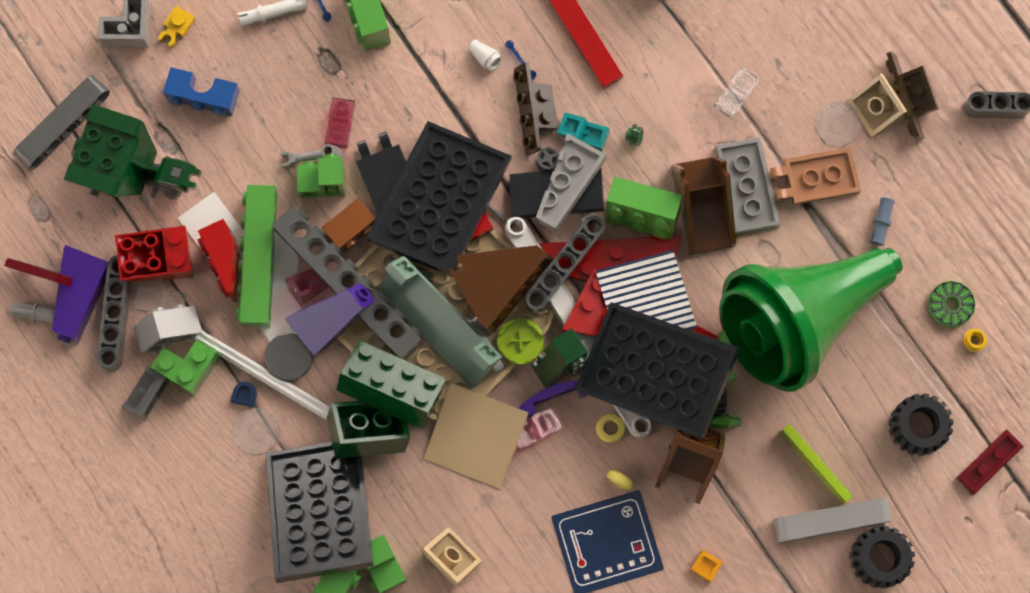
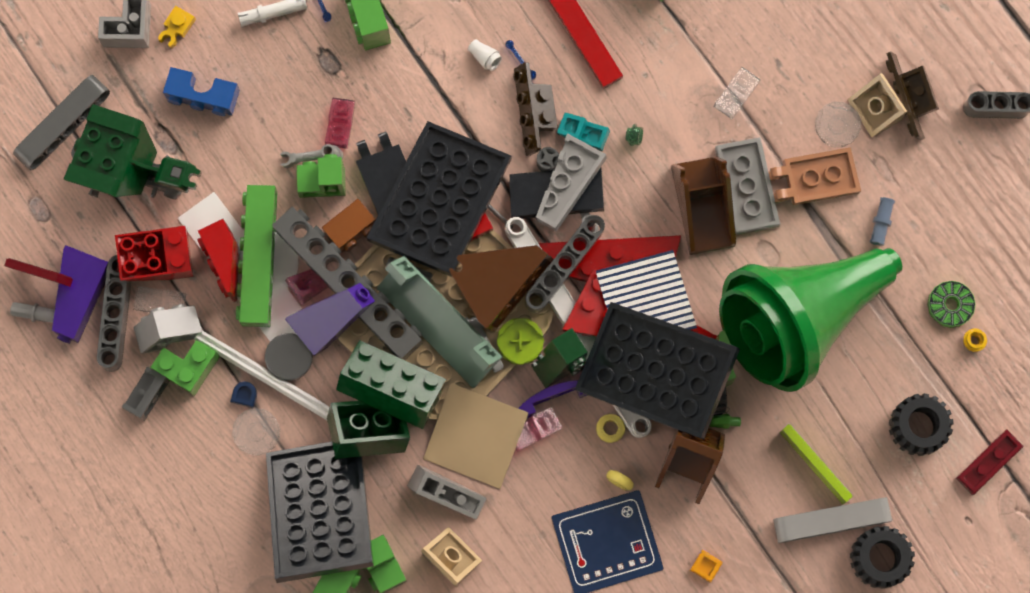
(446, 492): none -> light grey slope
(643, 208): bright green brick -> none

